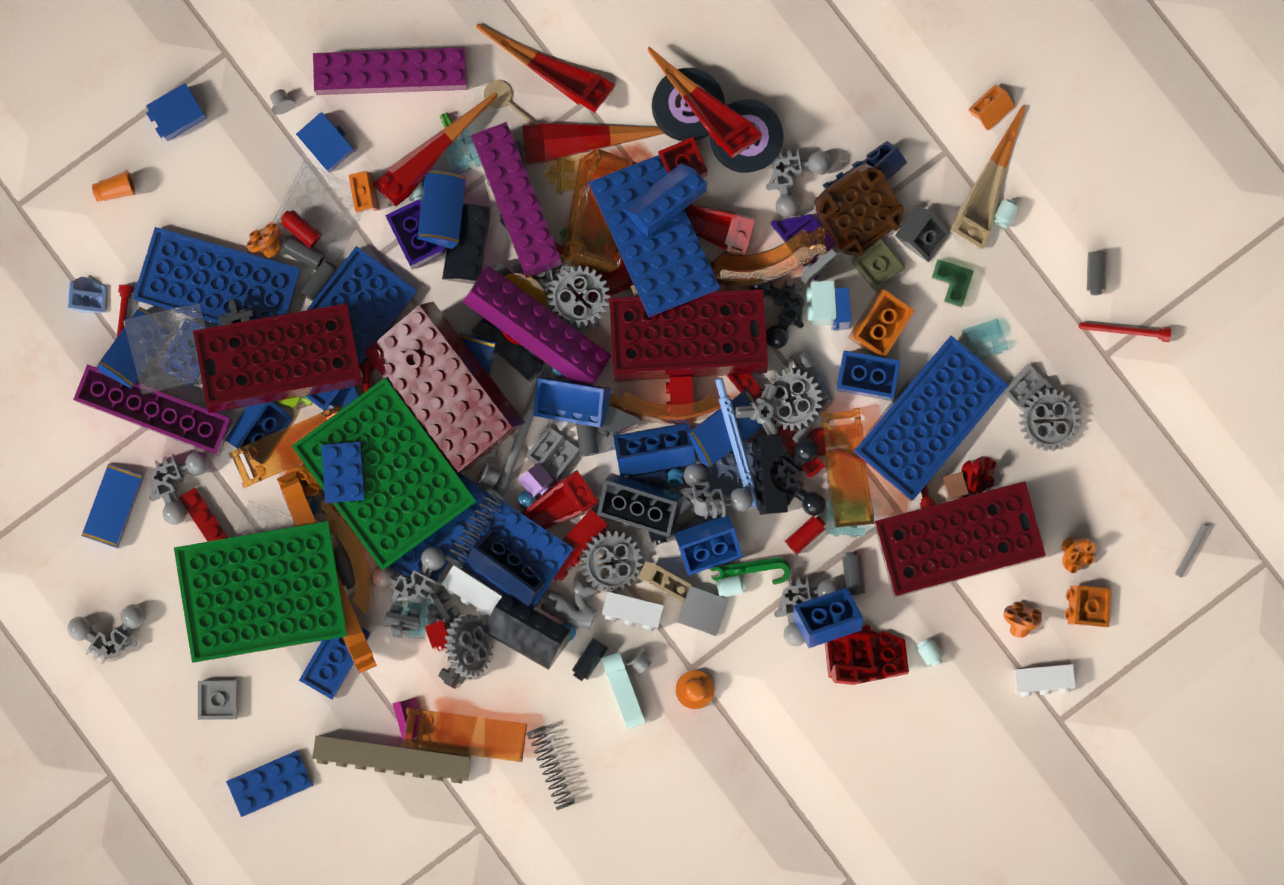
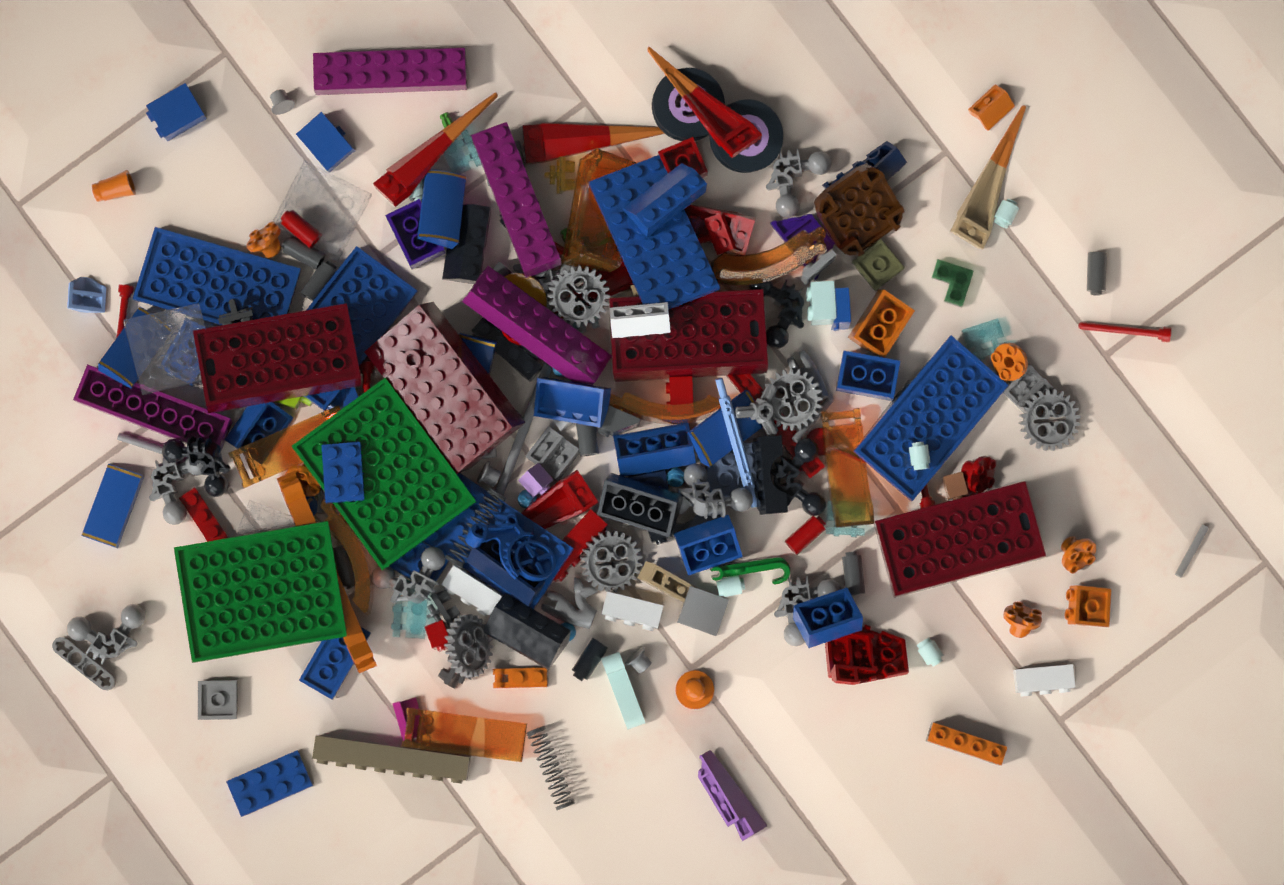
(82, 665): none -> light grey beam
(140, 443): none -> light grey bar
(203, 452): none -> black piece
(363, 191): orange panel -> none
(400, 622): dark grey hips -> none
(504, 96): tan piece -> none
(507, 535): none -> blue piece
(520, 678): none -> orange plate
(576, 83): red plate -> none
(639, 320): none -> white brick
(718, 233): none -> red plate
(728, 797): none -> medium lavender wedge
(919, 456): none -> light aqua brick
(923, 233): dark grey slope -> none
(966, 744): none -> orange piece
(1009, 361): none -> orange plate

